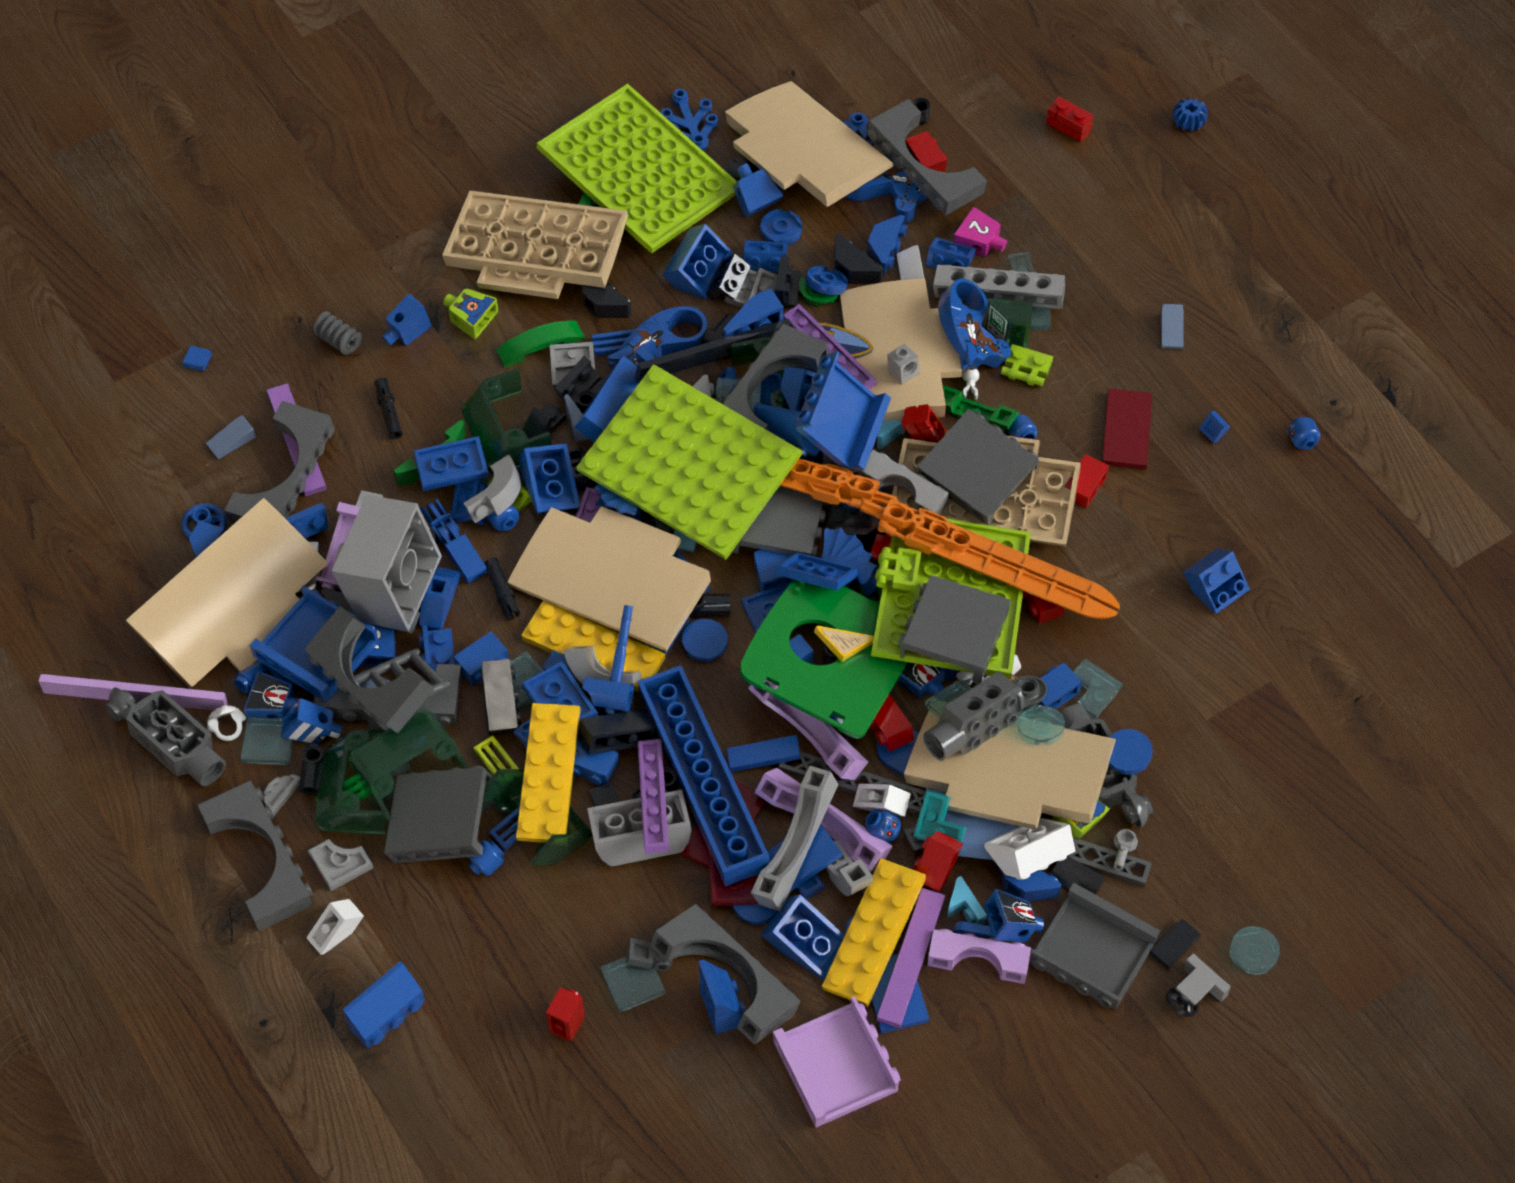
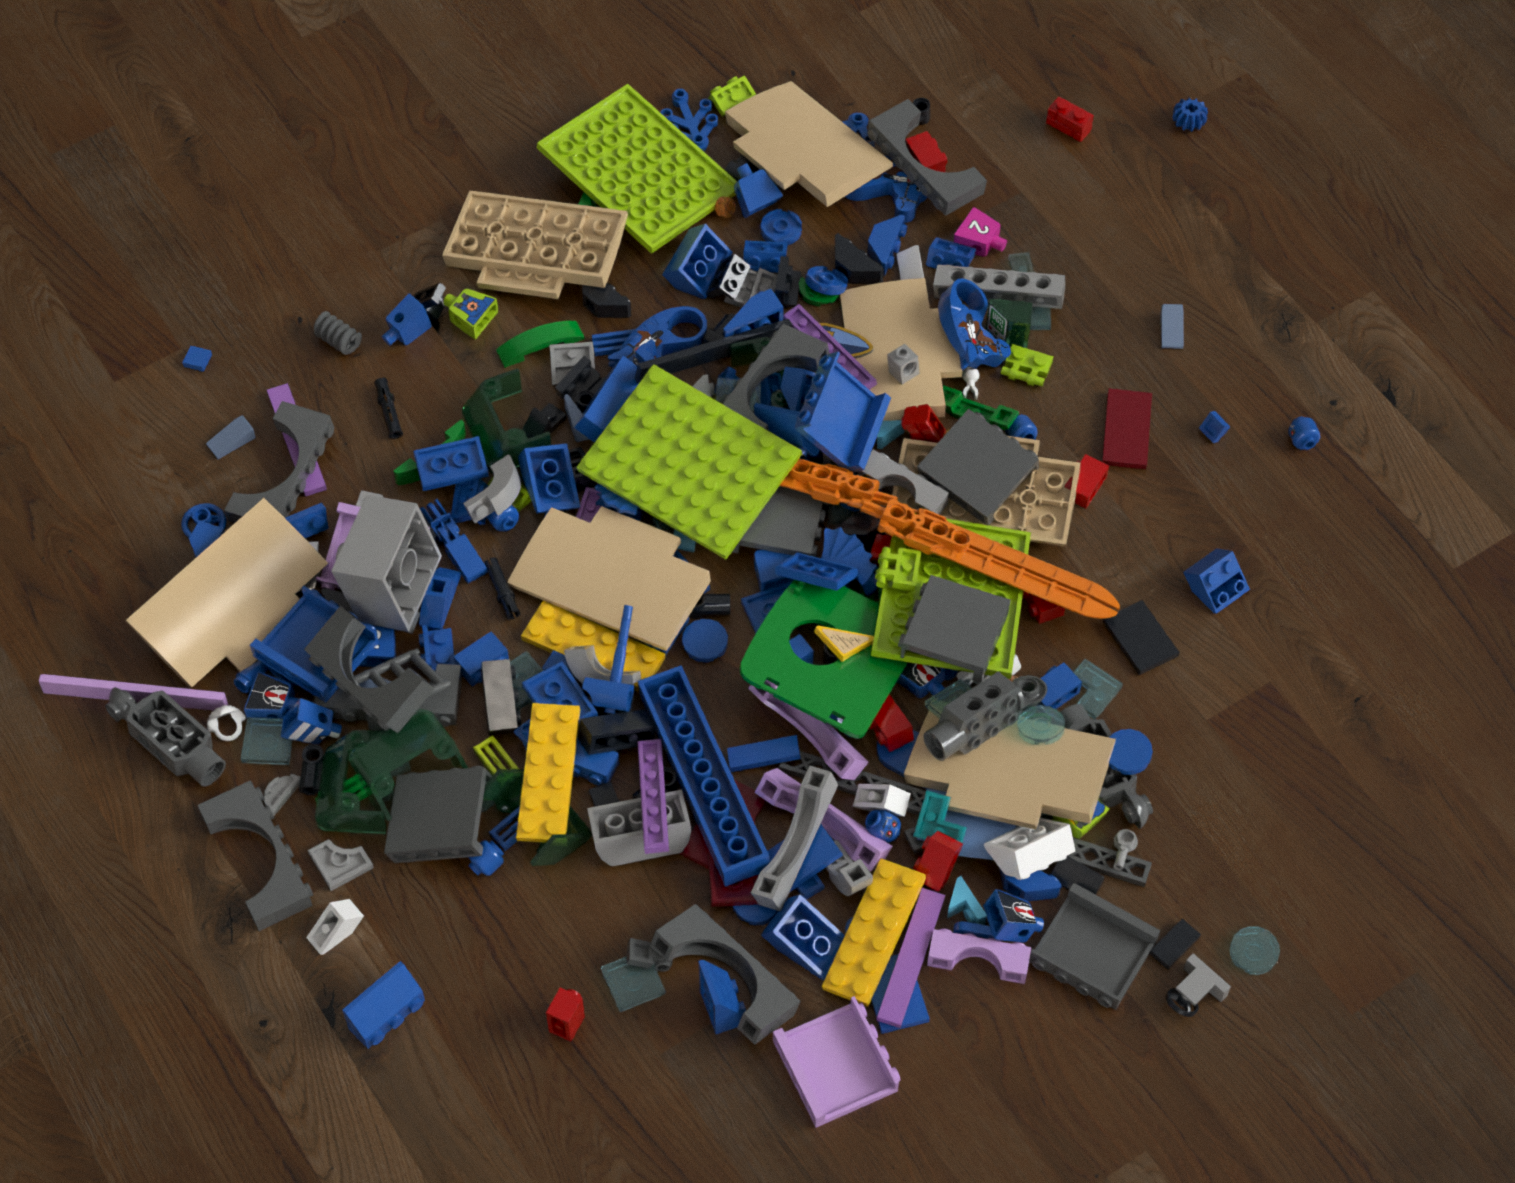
(432, 299): none -> black slope
(725, 206): none -> clear orange tile
(732, 94): none -> lime bracket
(1141, 637): none -> black tile

